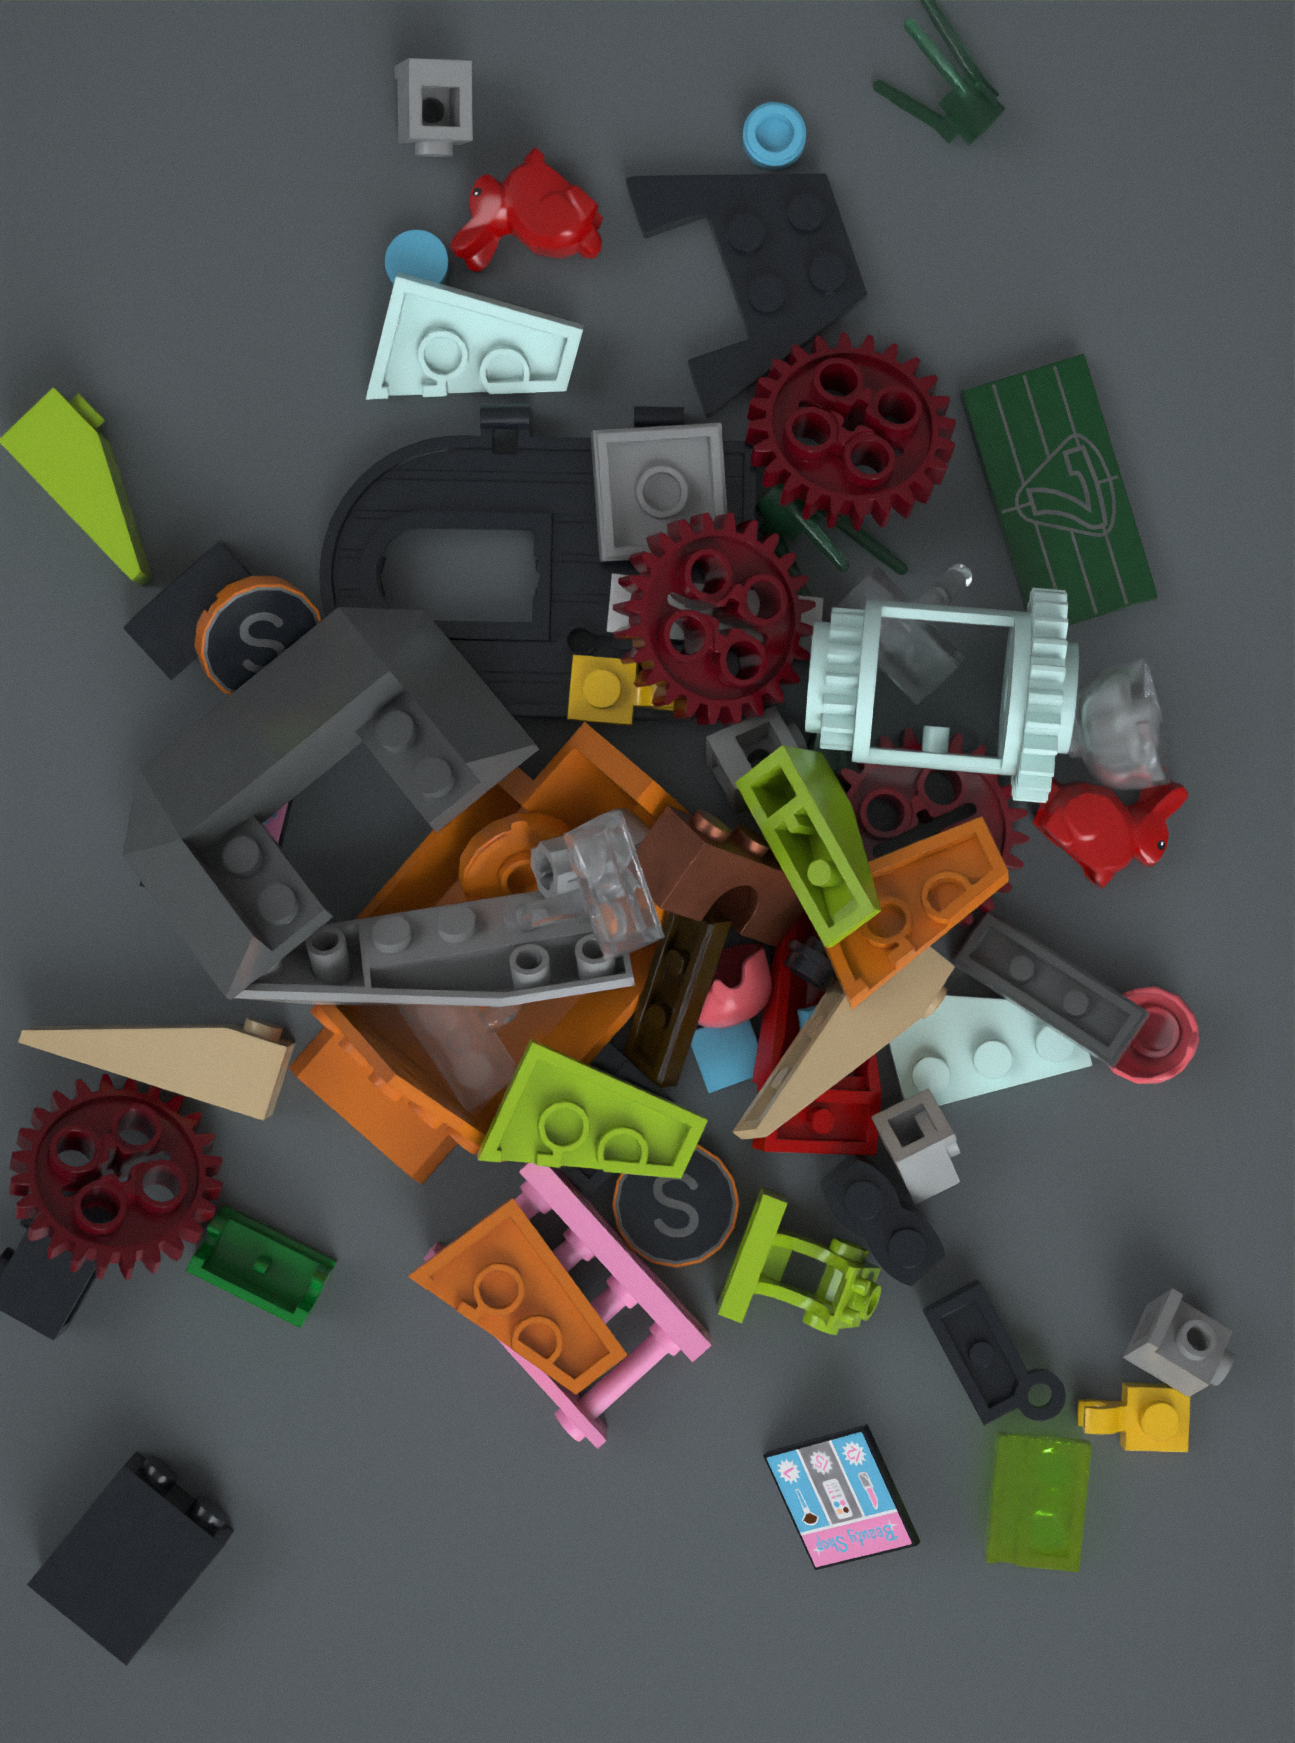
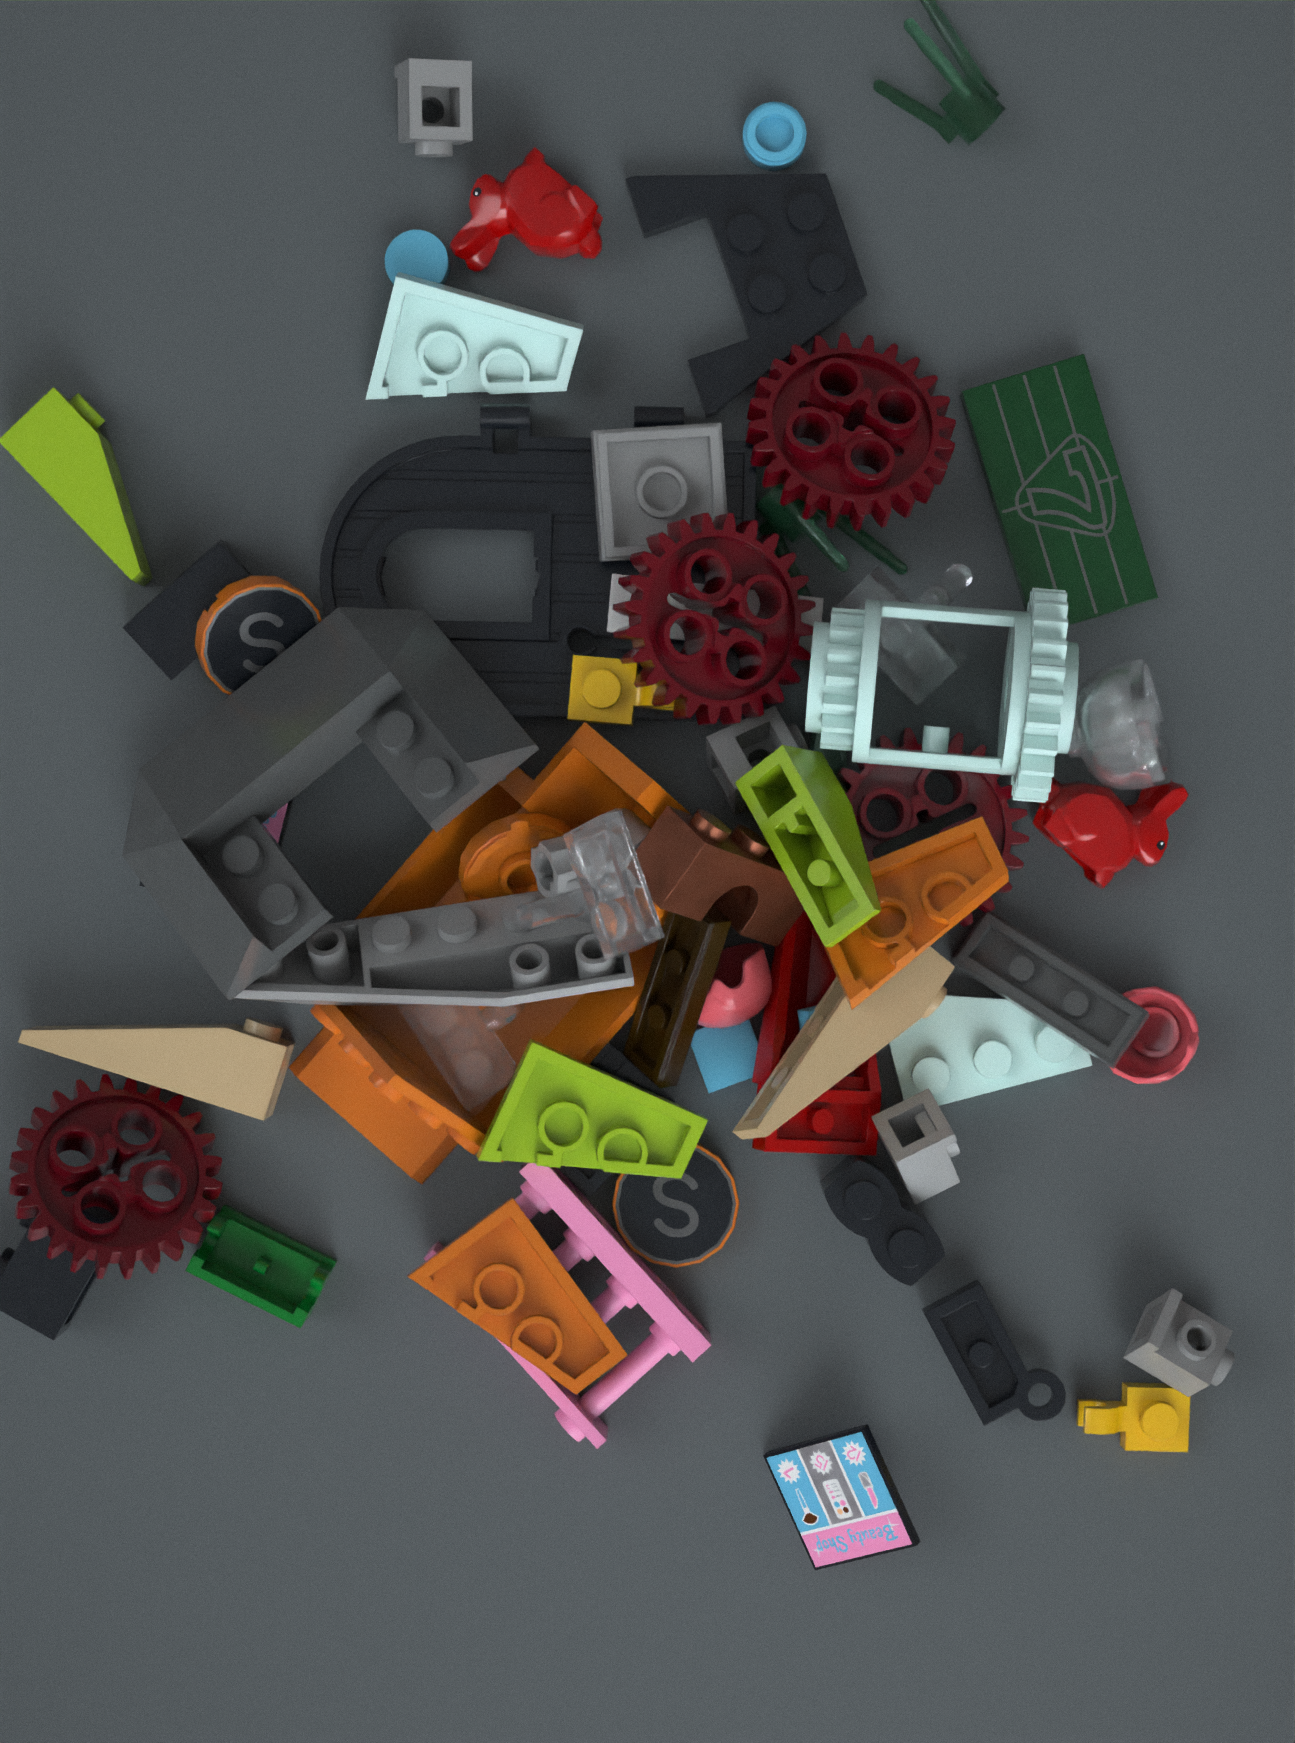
(132, 1556): black brick -> none
(810, 963): black plate -> none
(844, 1292): lime tile -> none
(1038, 1501): clear neon green plate -> none

